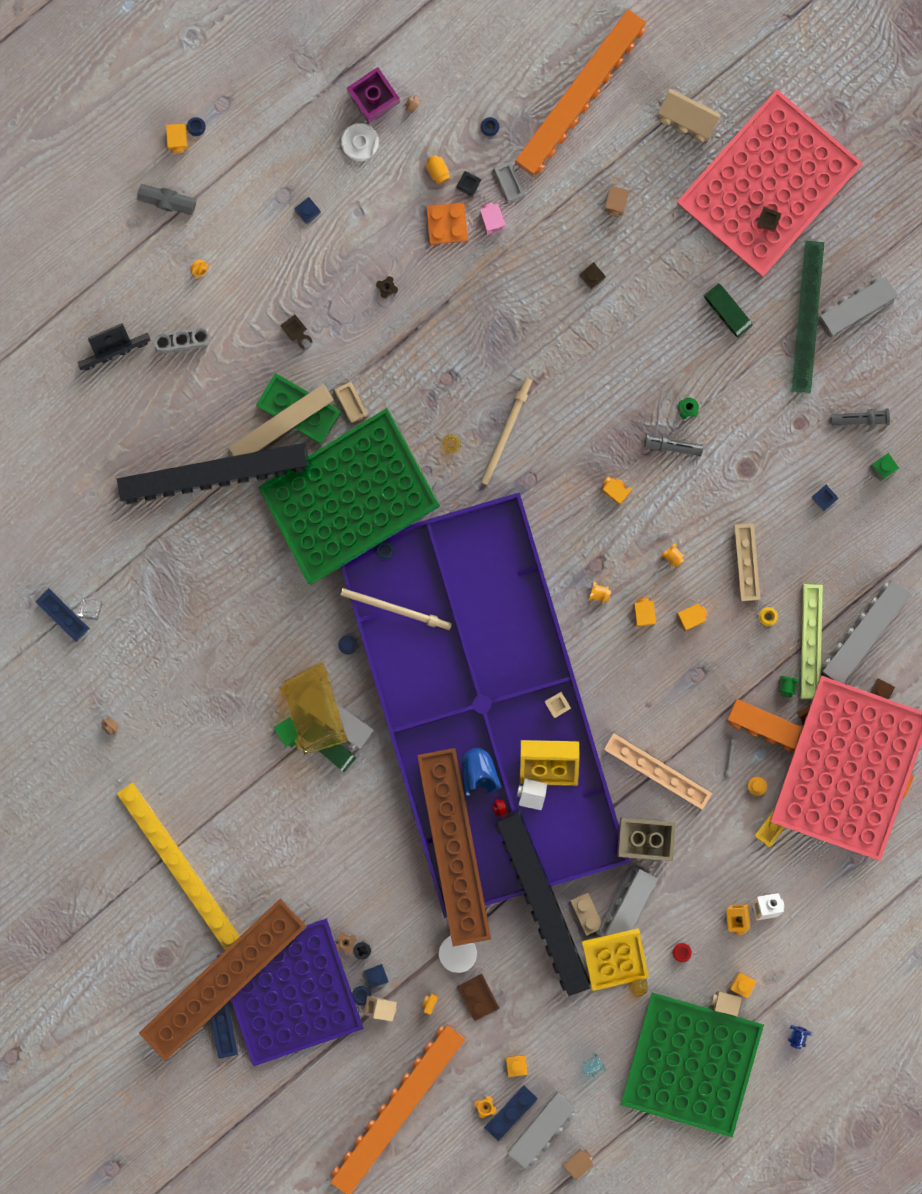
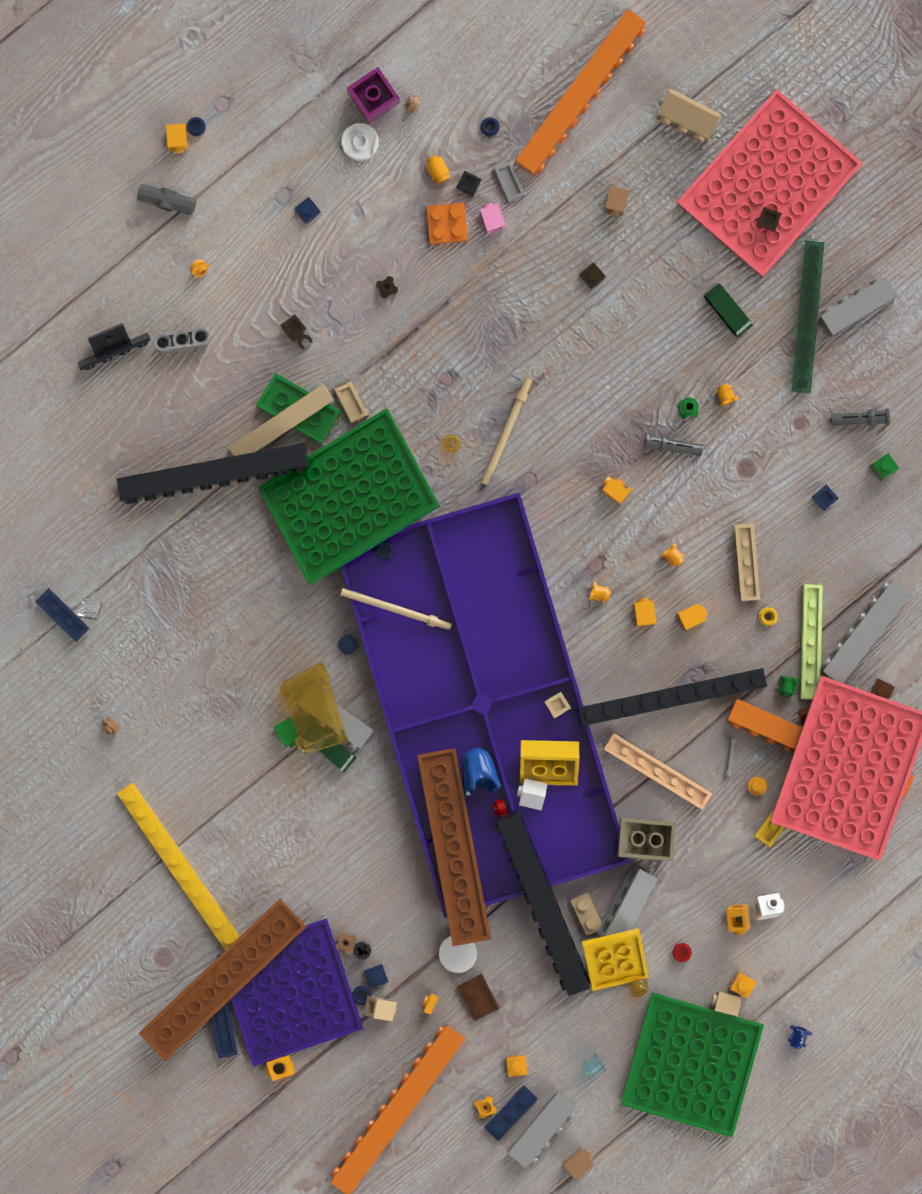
(288, 1065): none -> light orange brick
(672, 697): none -> black plate
(726, 394): none -> light orange brick

